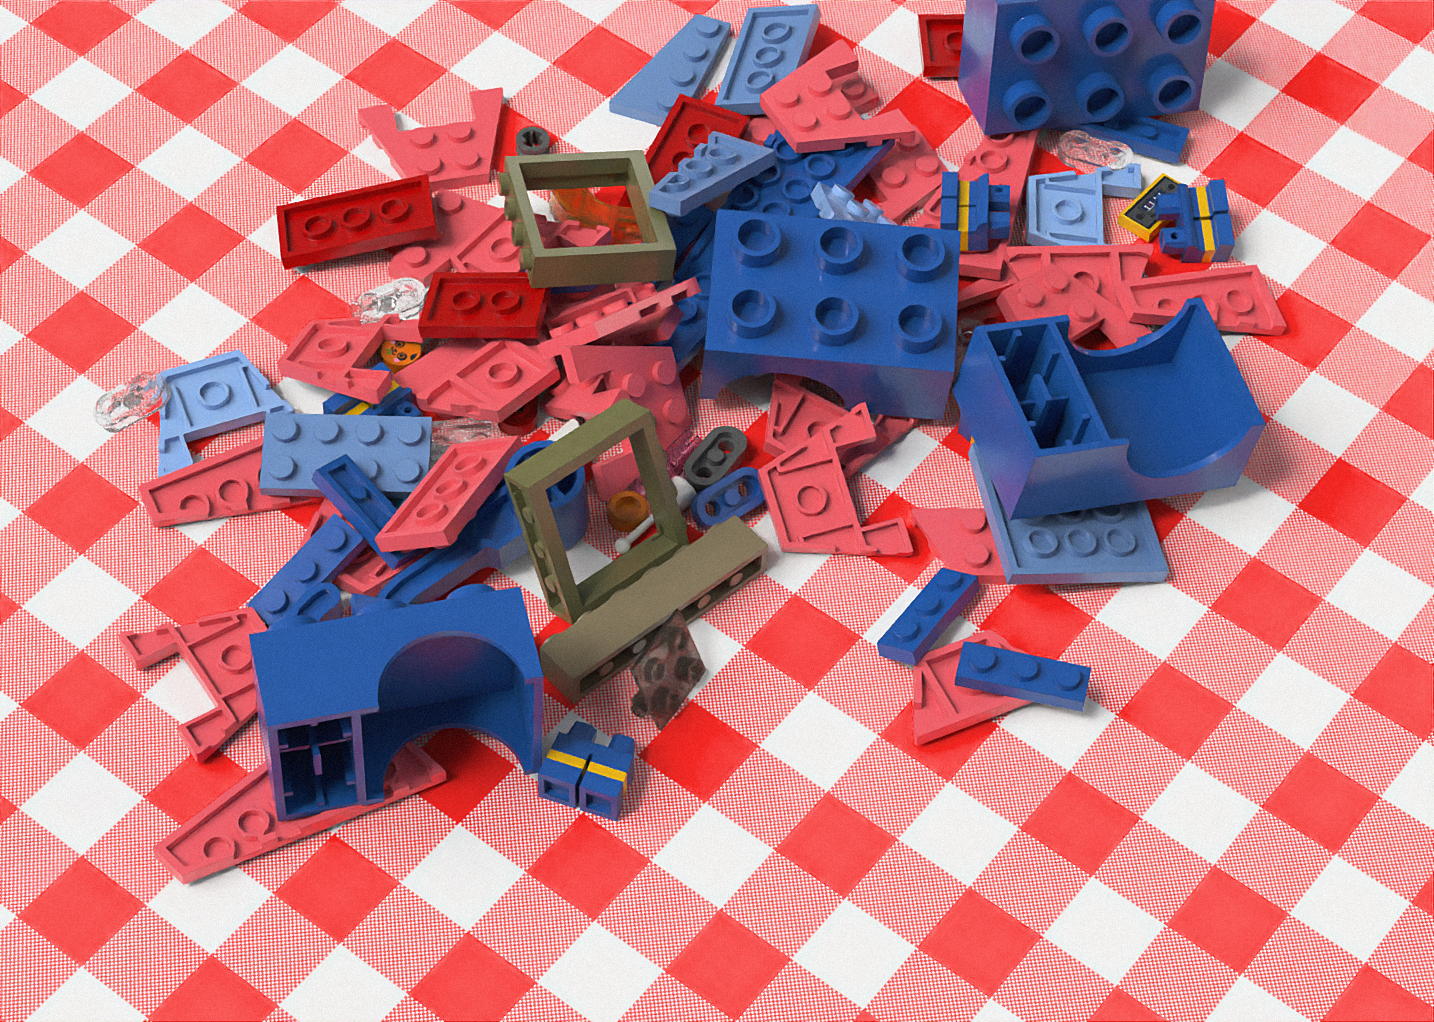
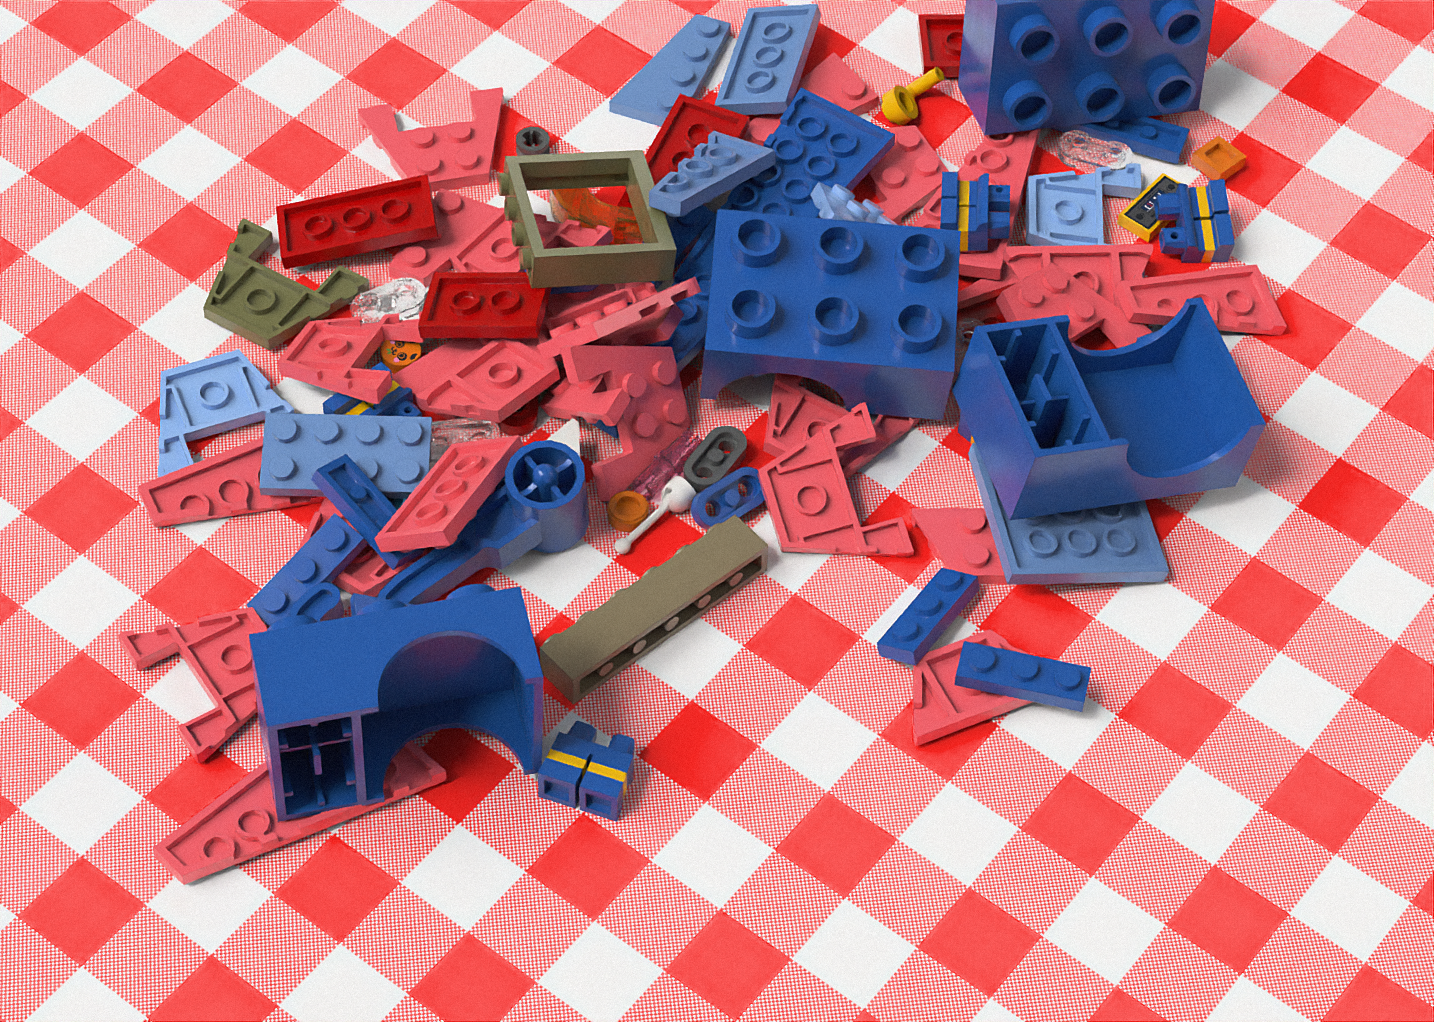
(131, 401): clear plate -> none
(265, 303): none -> olive wing
(536, 474): olive window -> none
(666, 672): clear smoke hinge -> none
(818, 116): coral wing -> none
(899, 101): none -> yellow plate
(1218, 159): none -> orange plate

